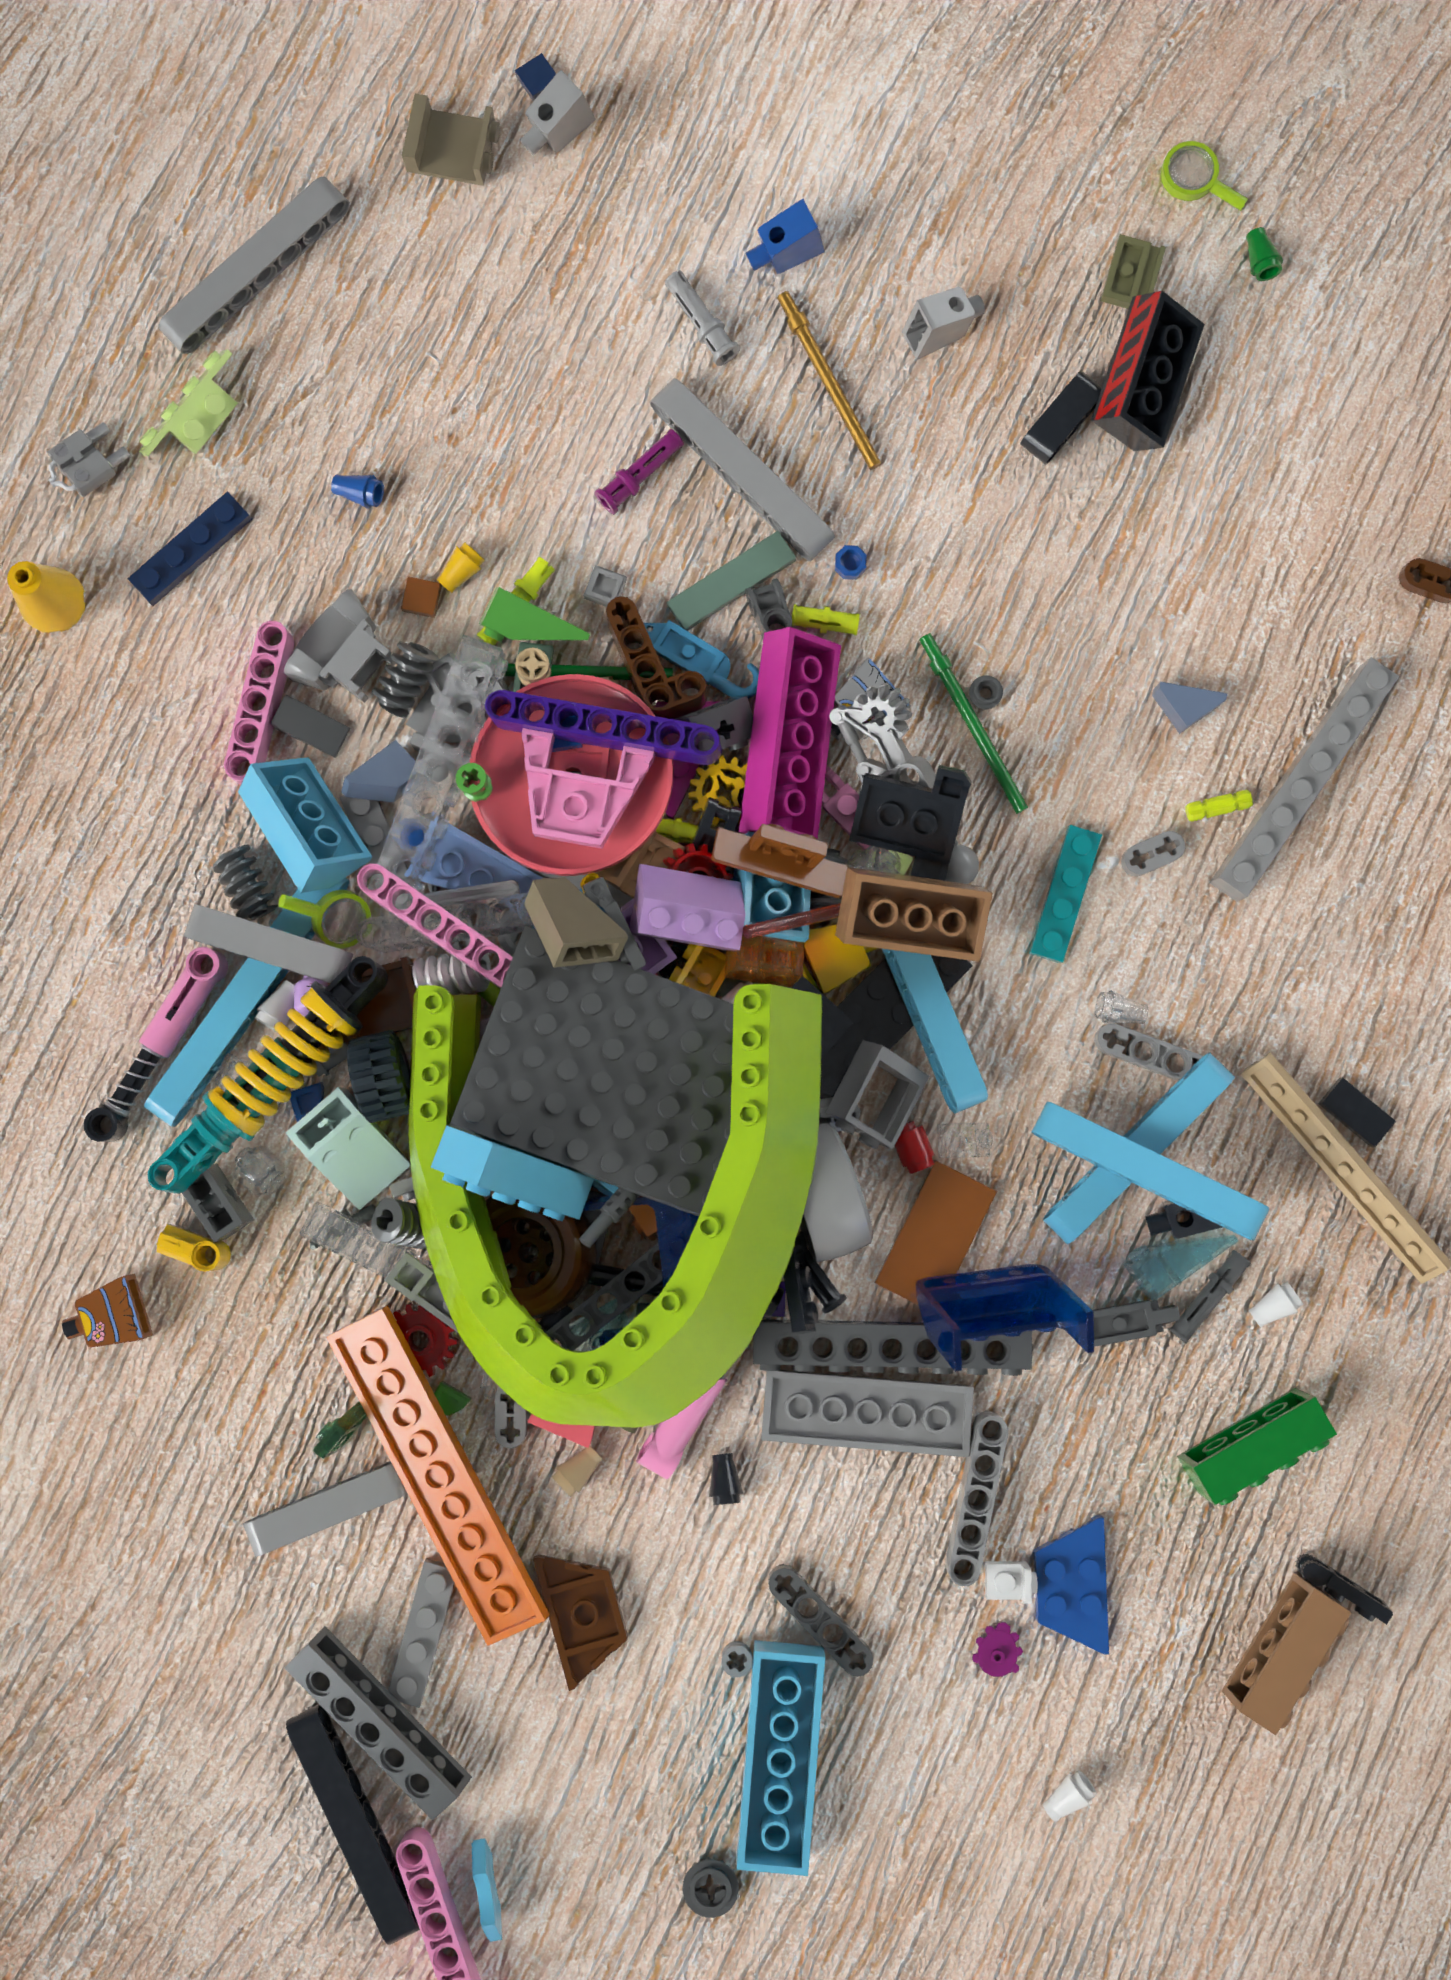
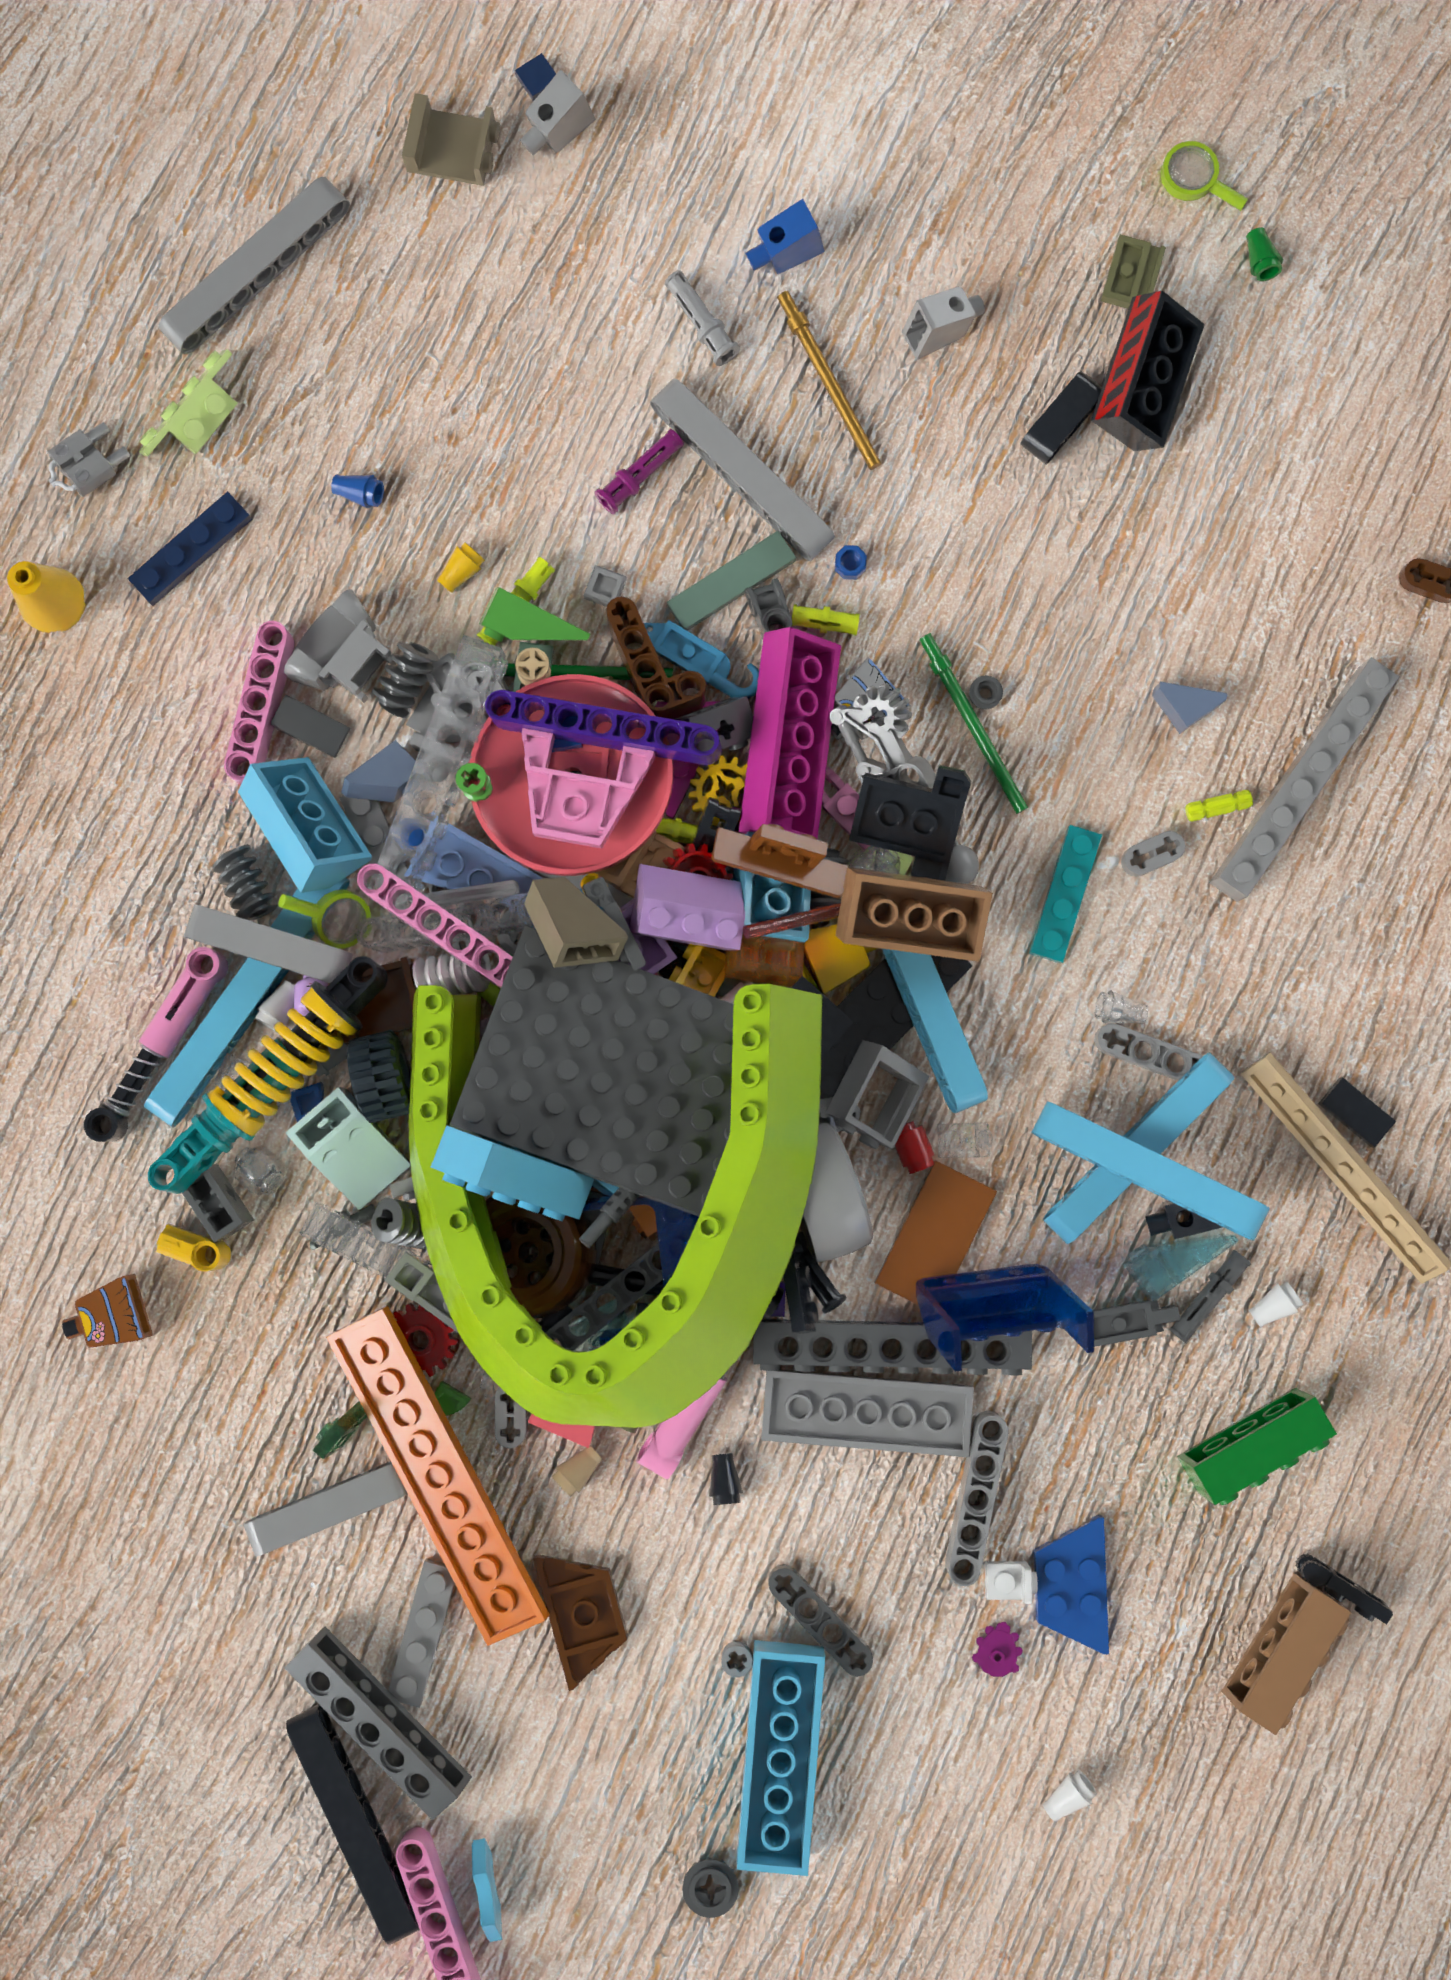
(421, 597): dark orange tile -> none

